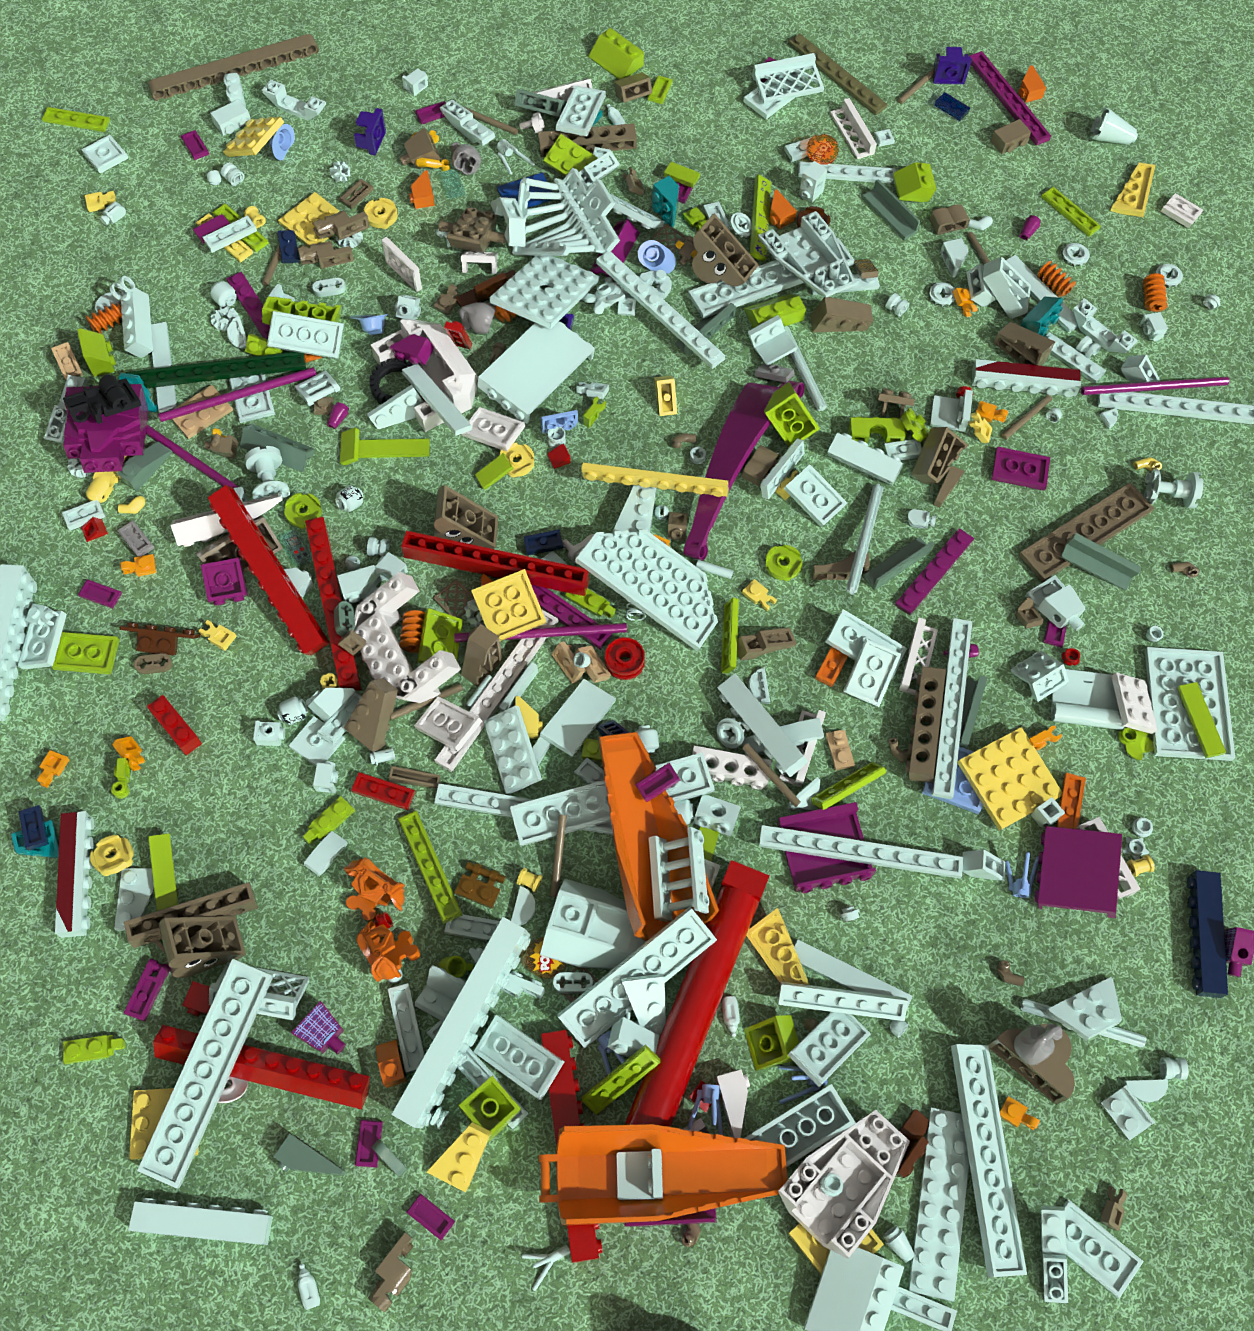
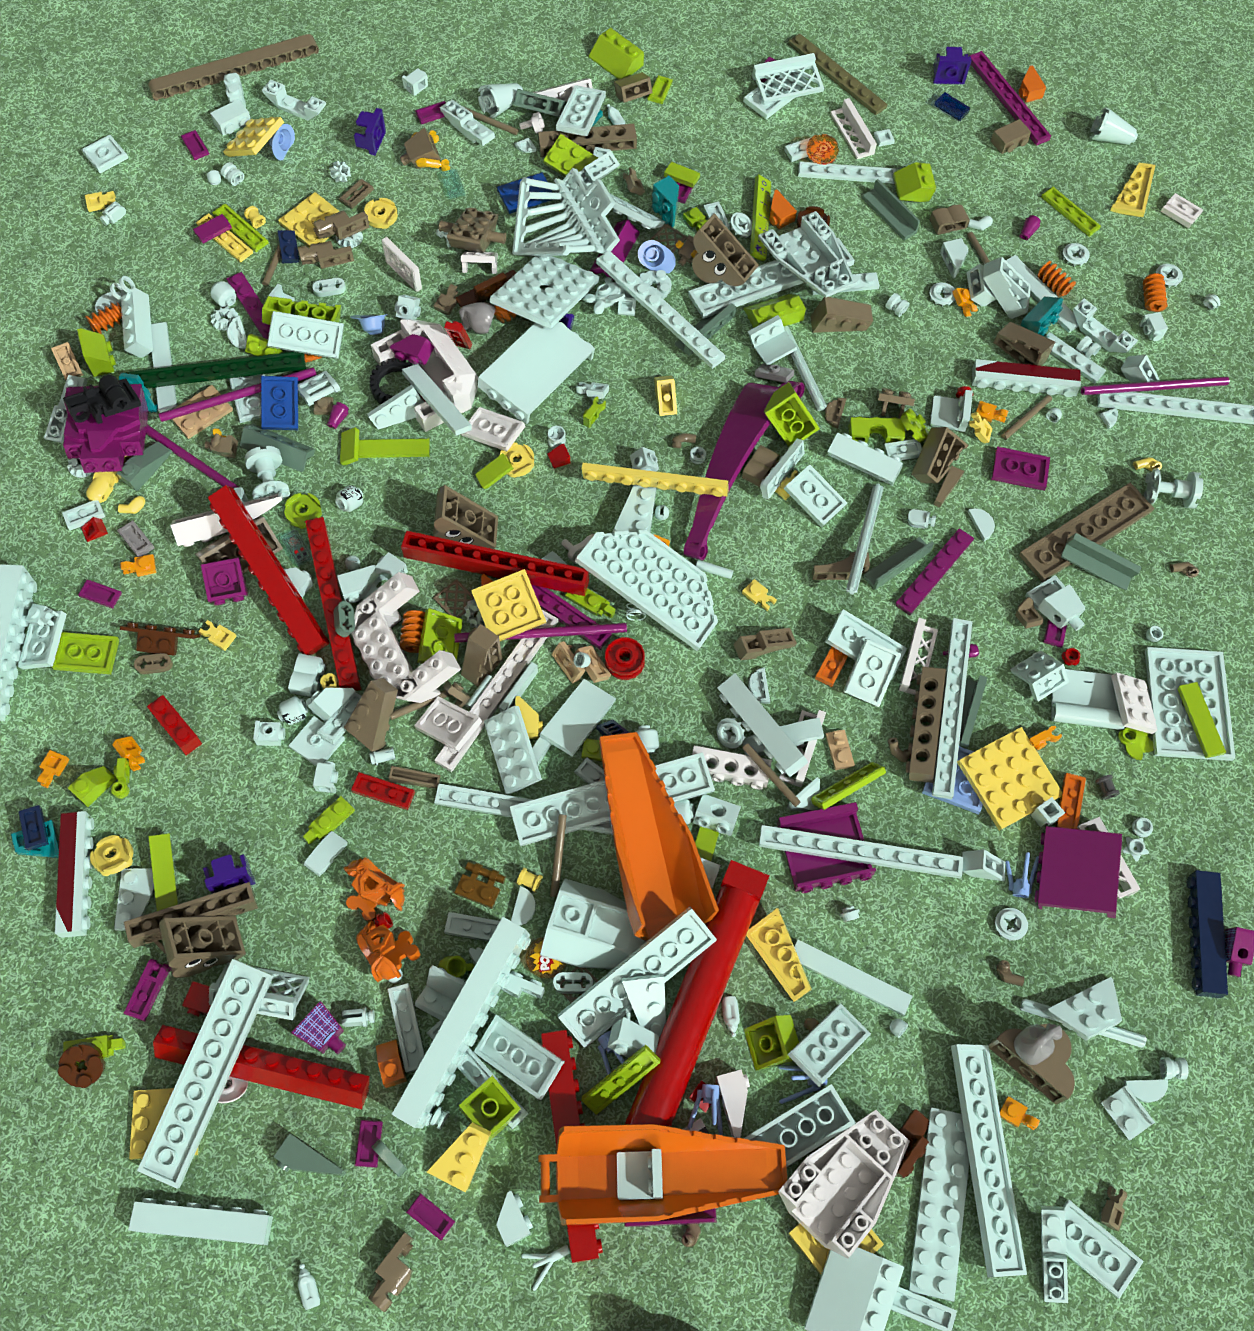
(76, 119): lime tile -> none
(76, 1053): none -> reddish brown plate
(92, 784): none -> lime slope
(227, 874): none -> dark purple panel
(229, 234): light aqua plate -> none
(279, 403): none -> blue plate
(306, 675): none -> light aqua brick
(352, 642): dark tan plate -> none
(357, 1017): none -> light aqua arm
(377, 547): light aqua wheel -> none
(422, 192): orange slope -> none
(430, 867): lime tile -> none
(457, 691): none -> dark tan plate
(462, 155): light grey piece -> none
(497, 97): none -> light aqua cone
(498, 350): dark tan pin -> none
(507, 149): light aqua plant -> none
(511, 1222): none -> light aqua slope
(515, 220): light aqua slope -> none
(525, 145): none -> light aqua tile
(543, 542): dark blue plate -> none
(565, 420): light blue slope -> none
(644, 460): none -> light aqua brick
(657, 782): magenta tile -> none
(660, 875): light aqua fence -> none
(677, 526): dark tan bracket -> none
(729, 636): lime tile -> none
(779, 571): lime plate -> none
(813, 182): light aqua brick -> none
(831, 1185): light aqua plate -> none
(834, 411): none -> dark tan tile
(842, 1001): light aqua plate -> none
(865, 268): dark tan tile -> none
(899, 1243): light aqua cone -> none
(915, 87): dark tan bar -> none
(983, 522): none -> light aqua tile
(1020, 923): none -> light aqua gear
(1107, 787): none -> dark grey bush
(1141, 865): light yellow bush -> none

